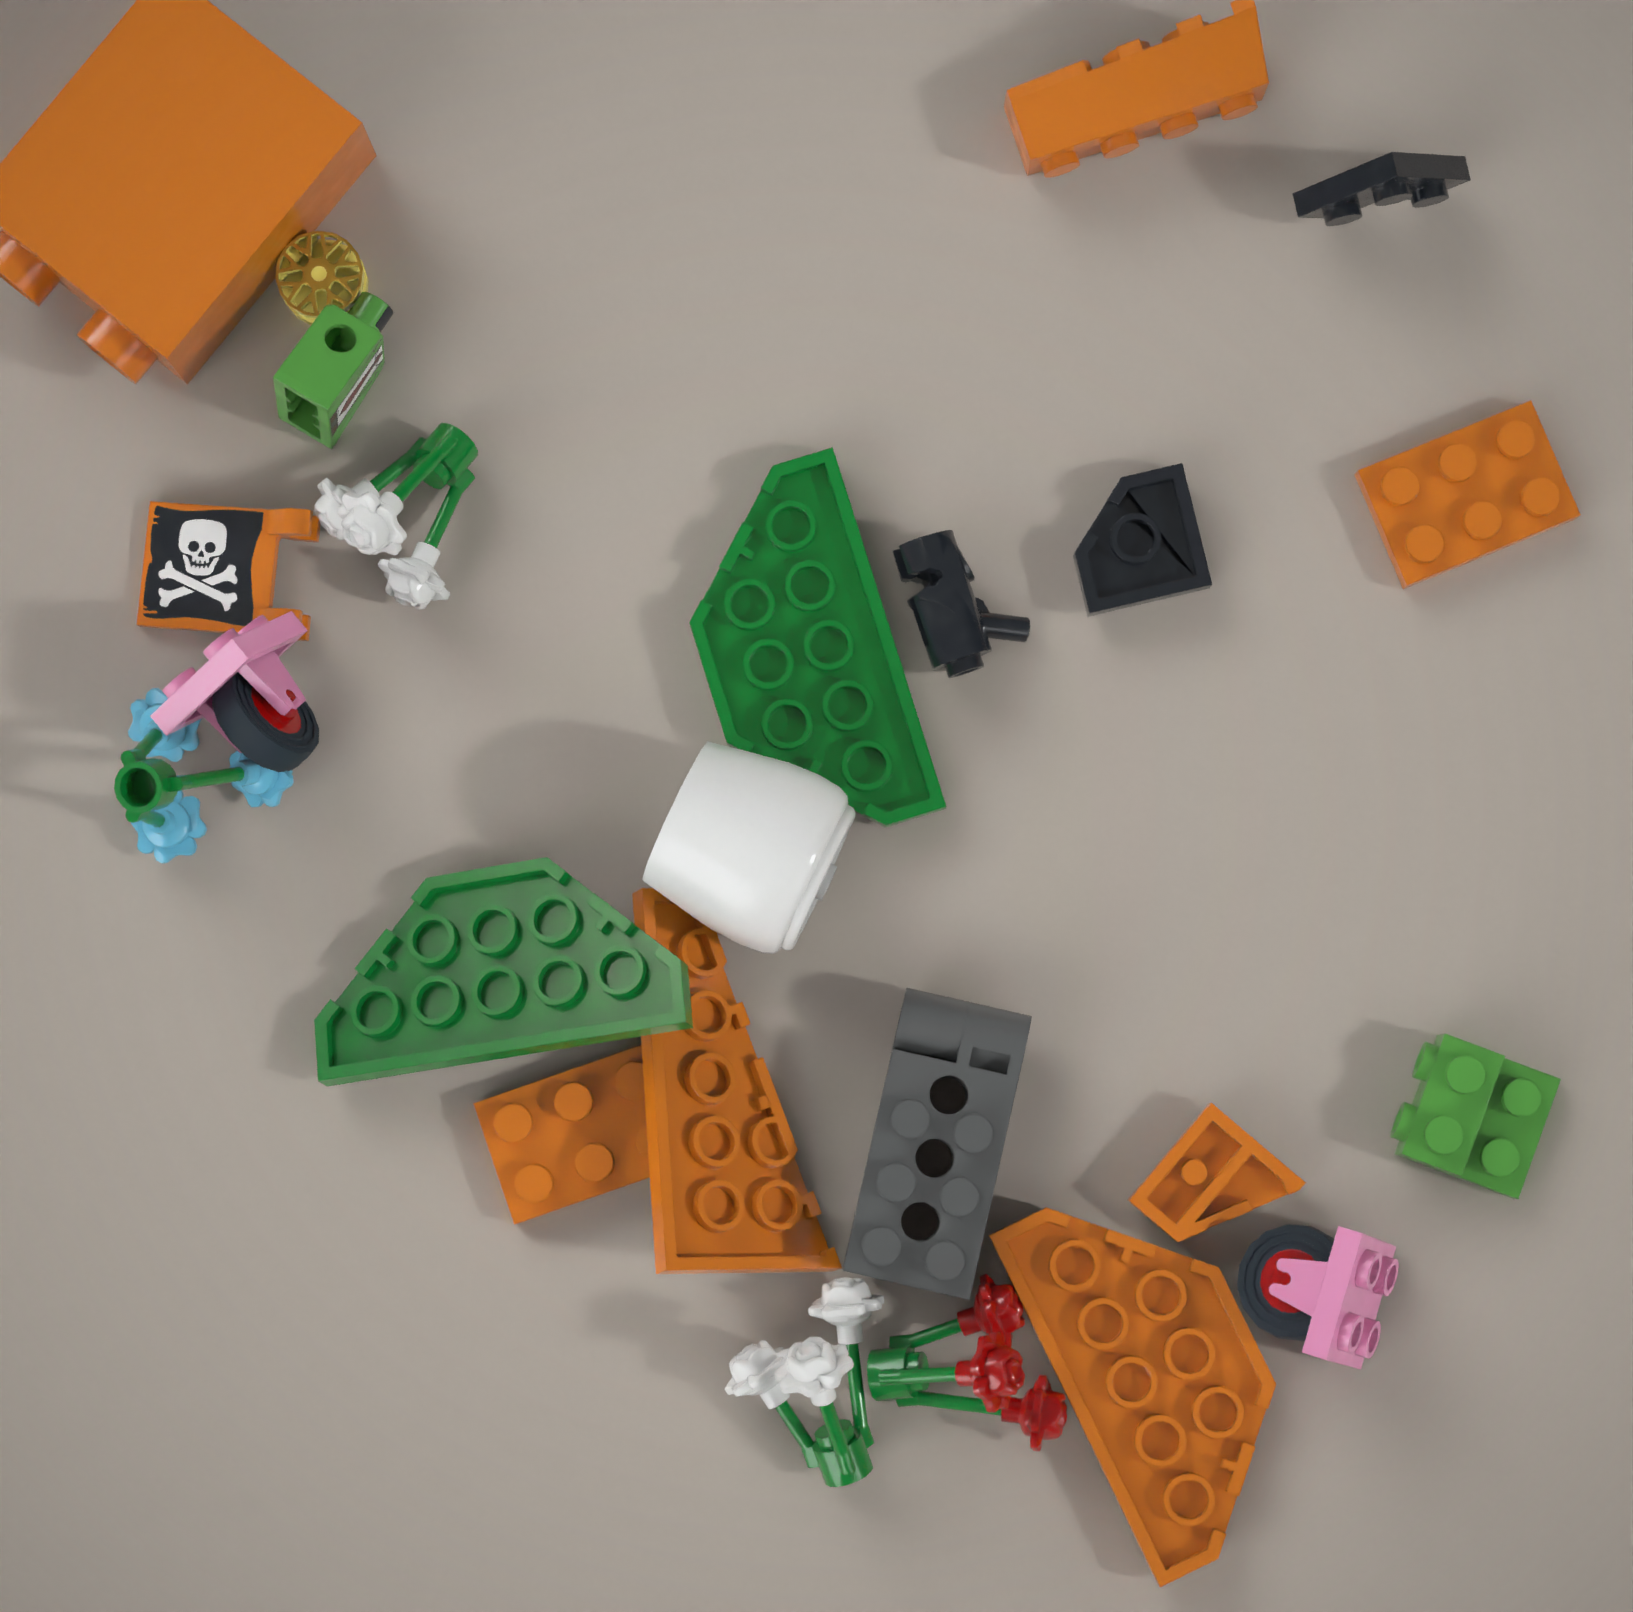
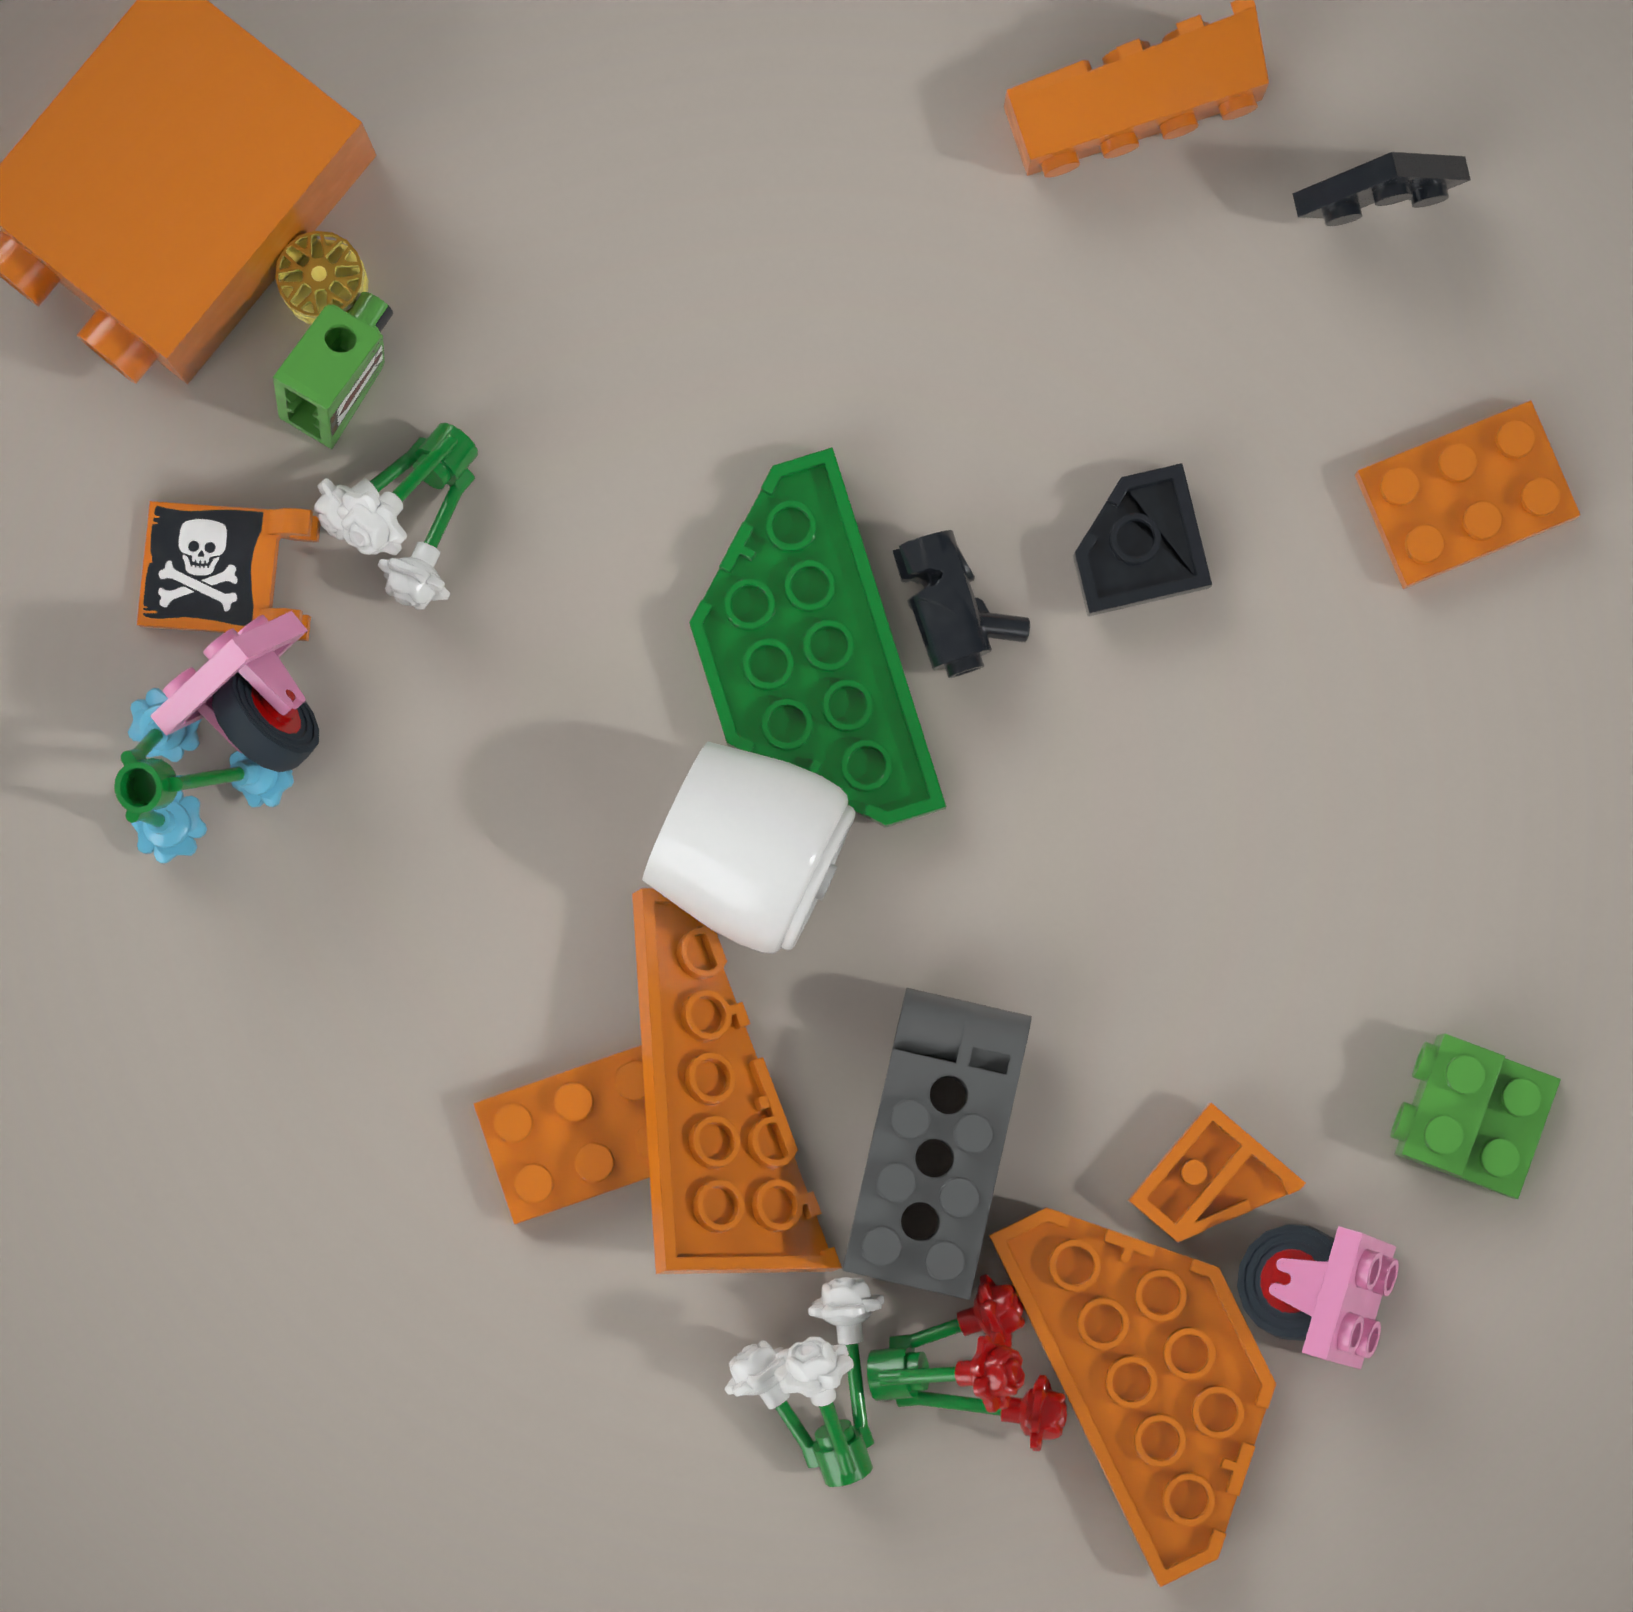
(499, 971): green plate -> none

